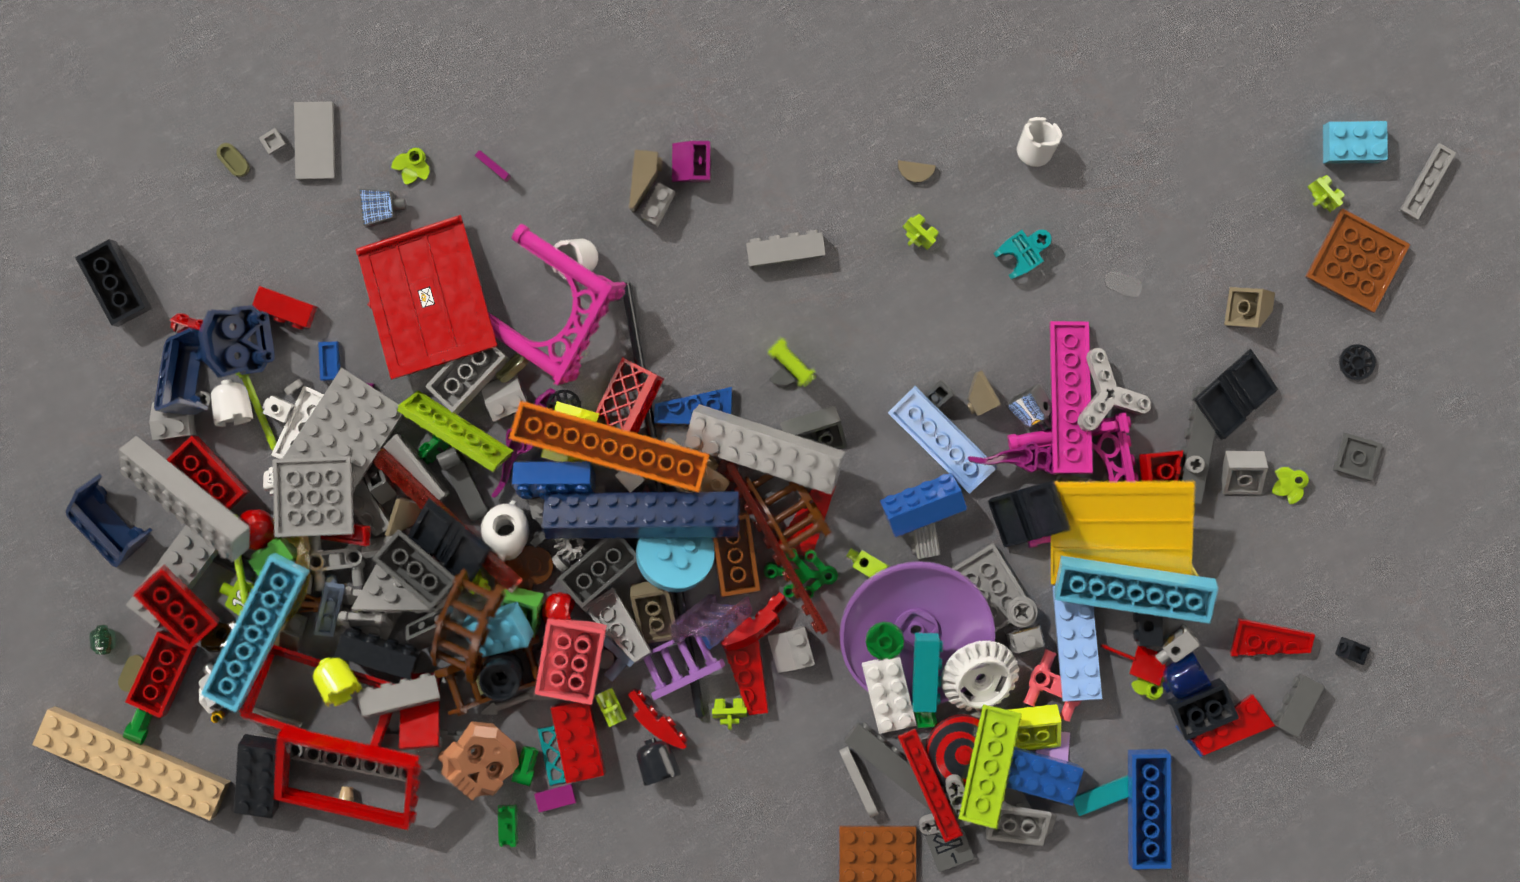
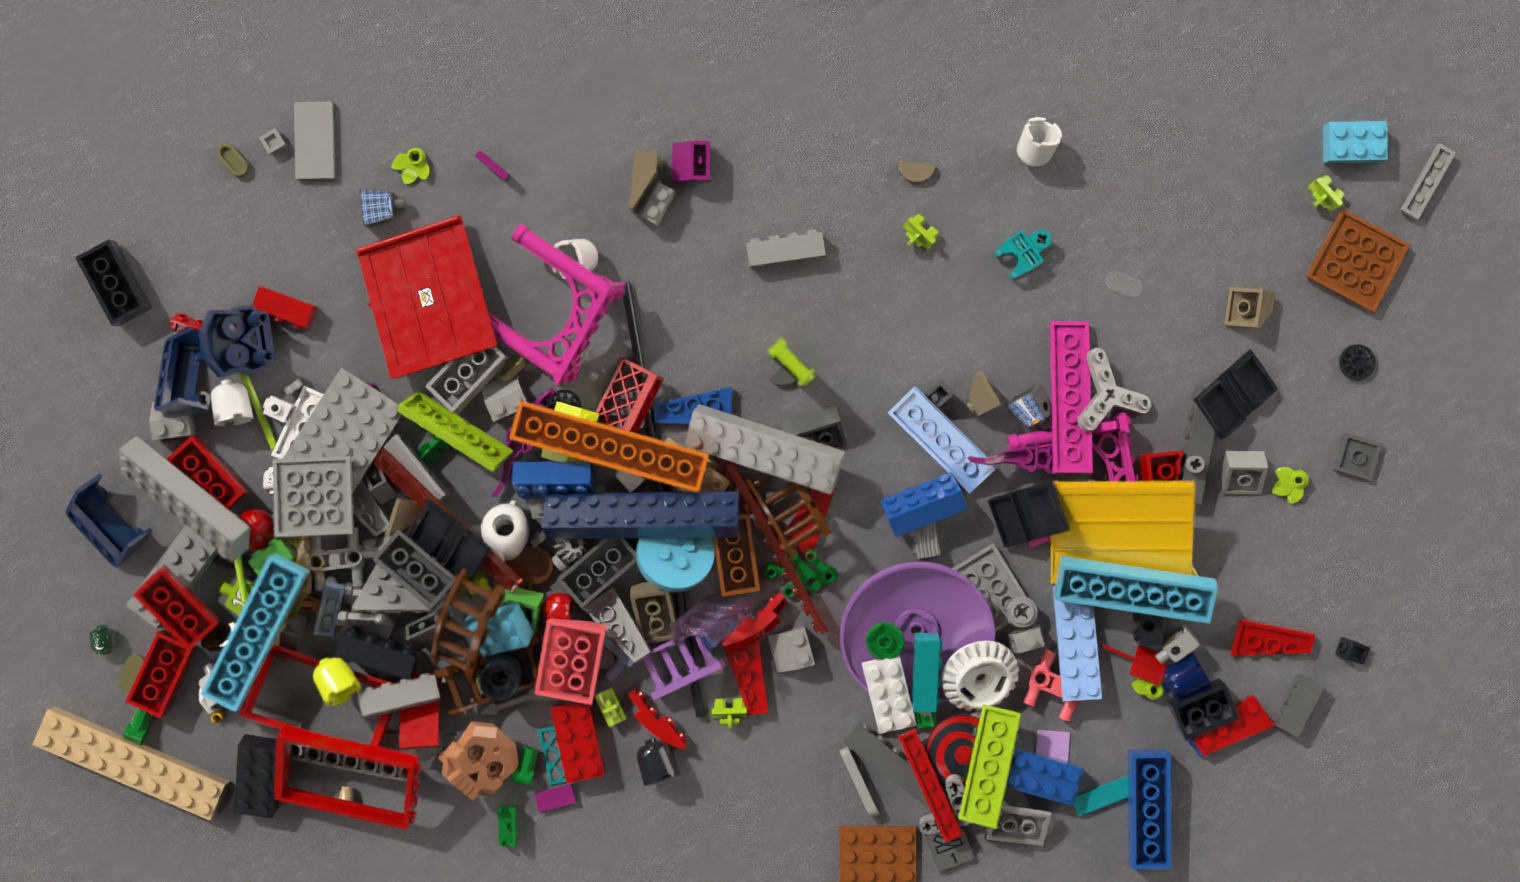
(329, 360): blue tile -> none
(360, 537): red tile -> none
(464, 483): dark grey beam -> none
(874, 566): lime torso -> none
(1039, 727): neon yellow slope -> none

